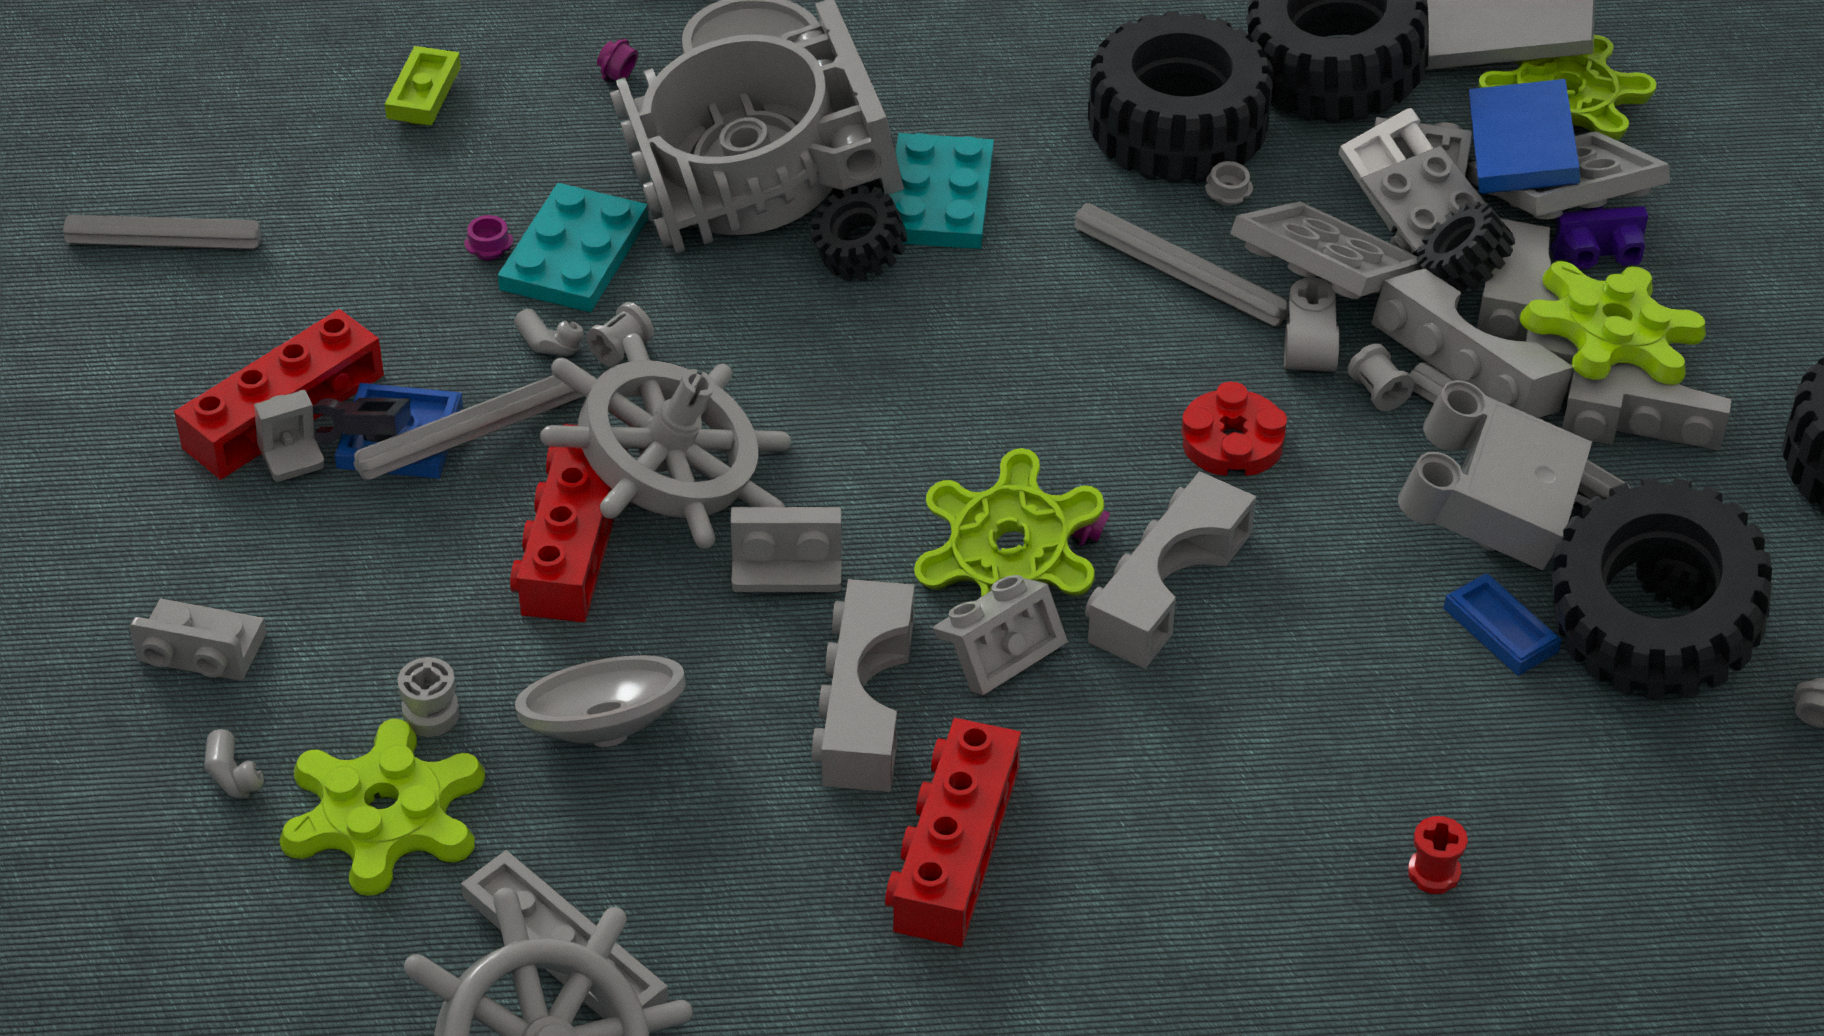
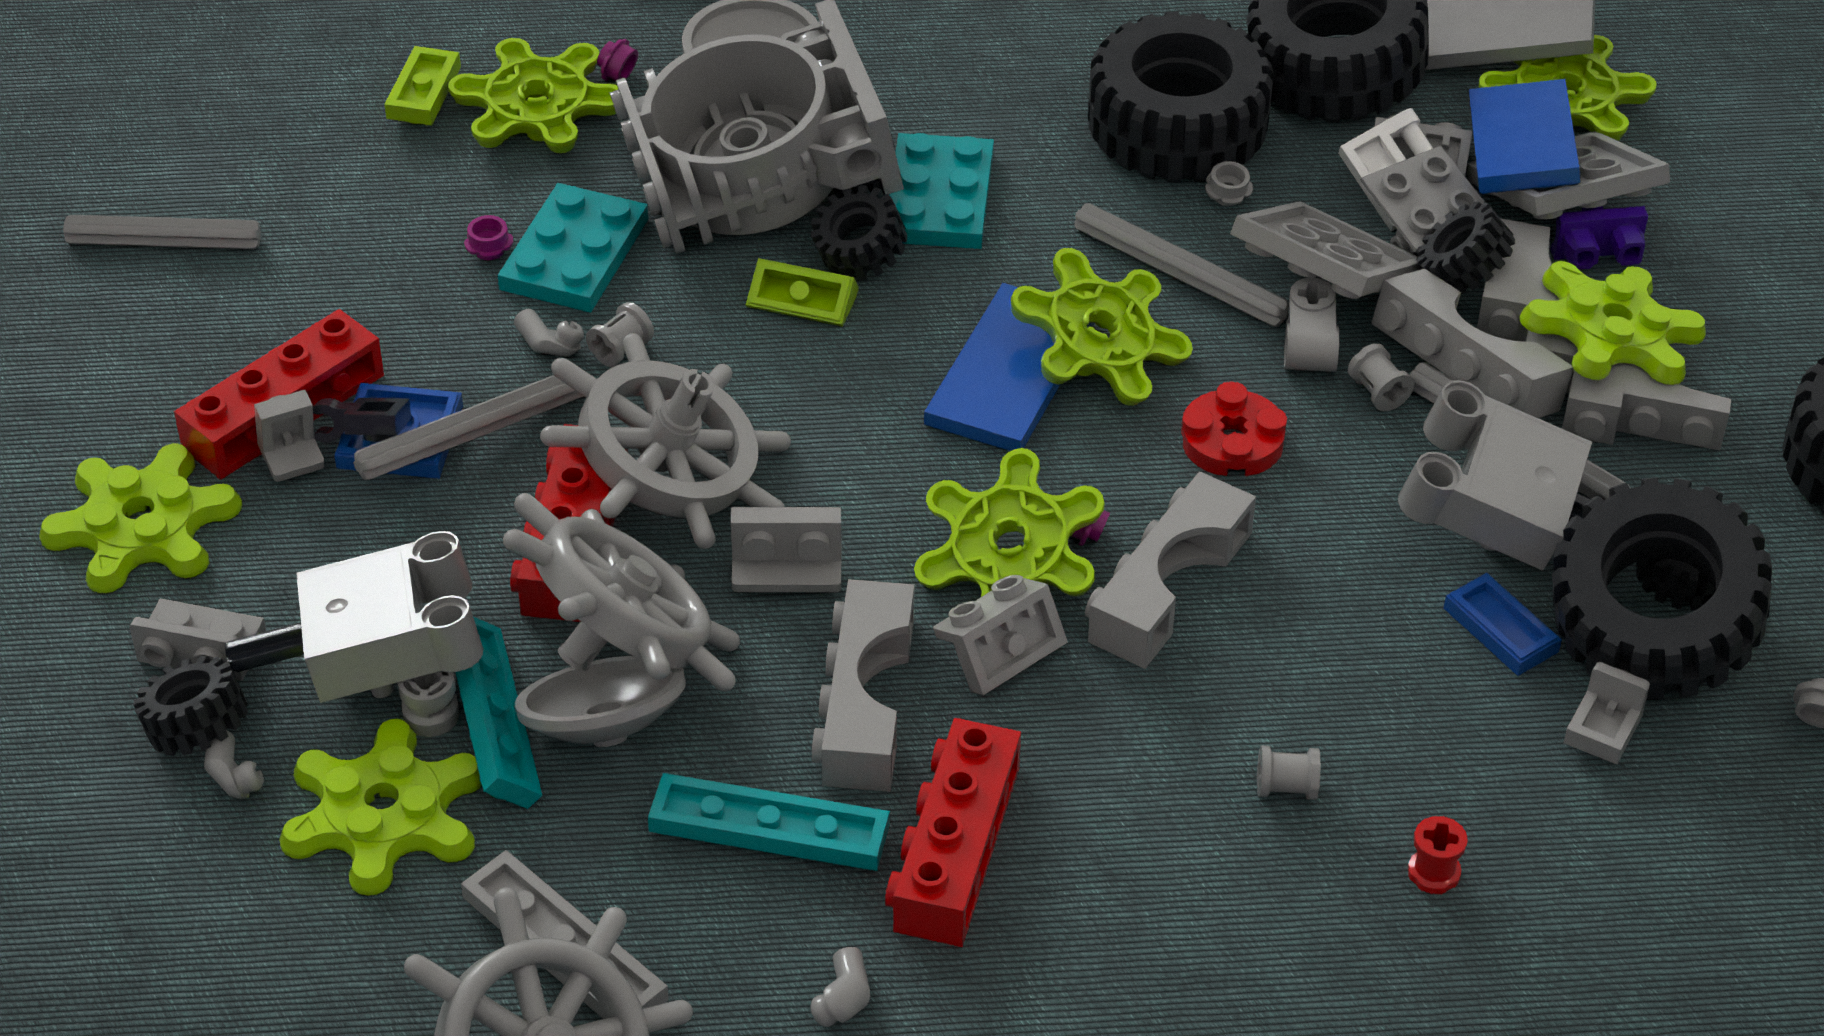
(153, 537): none -> lime plate
(190, 705): none -> black tyre
(368, 621): none -> light grey piece
(495, 732): none -> teal plate
(534, 77): none -> lime plate
(620, 595): none -> light grey piece
(769, 821): none -> teal plate
(802, 292): none -> lime slope
(847, 993): none -> light grey arm
(996, 380): none -> blue tile
(1110, 305): none -> lime plate
(1288, 772): none -> light grey bush
(1608, 713): none -> light grey bracket

